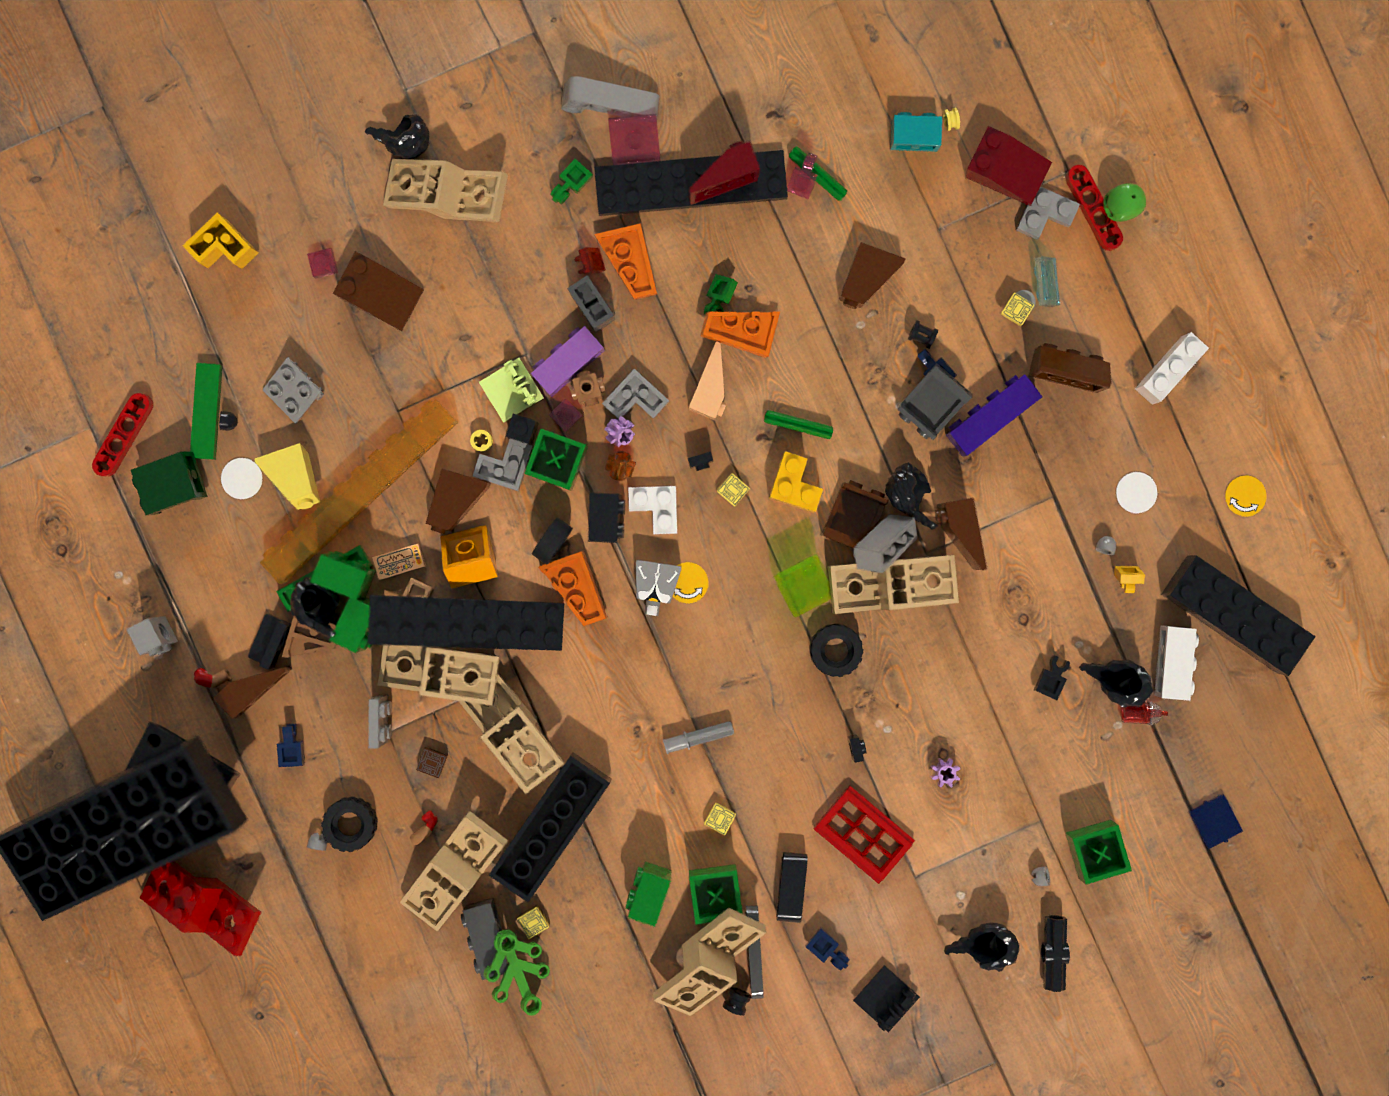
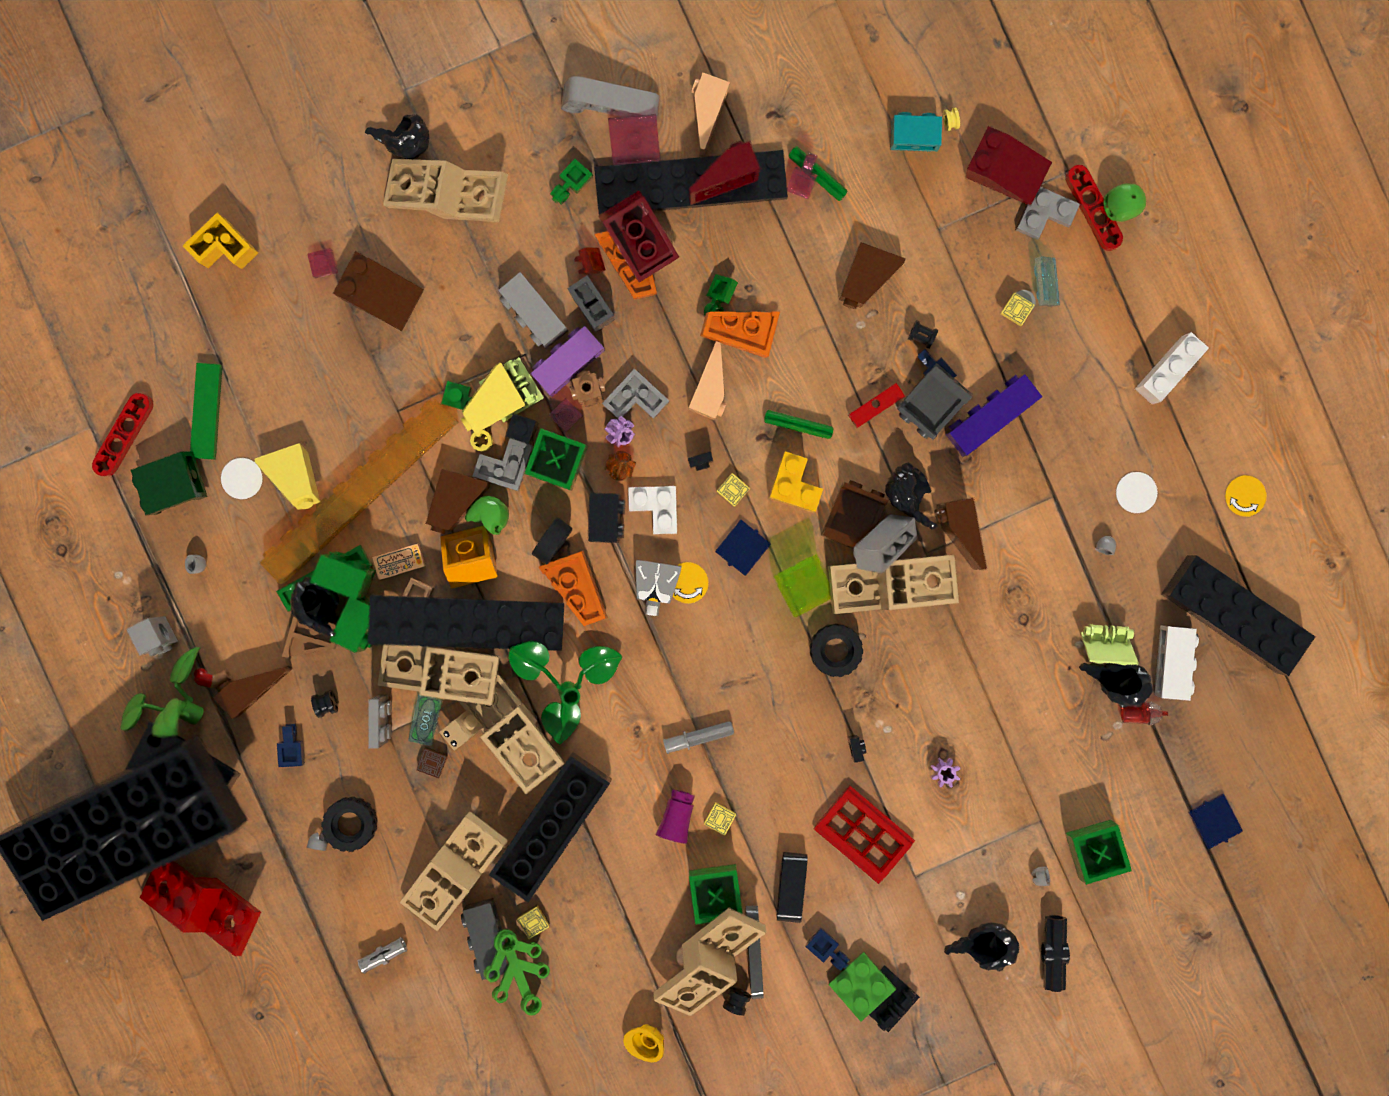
(166, 722): none -> bright green plant
(195, 564): none -> light grey hinge
(227, 421): black hinge -> none
(269, 641): black panel -> none
(292, 390): light grey hinge -> none
(324, 703): none -> black wheel
(382, 955): none -> light grey pin
(425, 720): none -> clear light blue tile
(426, 830): arm -> none
(456, 395): none -> green plate
(461, 729): none -> tan brick
(490, 512): none -> bright green helmet
(491, 401): none -> light yellow slope
(532, 311): none -> light grey brick
(562, 718): none -> green plant
(639, 236): none -> dark red slope
(645, 1043): none -> yellow piece
(649, 895): green brick -> none
(676, 817): none -> magenta plant
(708, 100): none -> light nougat slope
(743, 547): none -> clear blue piece
(862, 986): none -> bright green plate
(885, 400): none -> red piece
(1051, 682): black plate -> none
(1070, 368): reddish brown slope -> none
(1111, 646): none -> yellowish green hinge
(1128, 577): yellow tile -> none

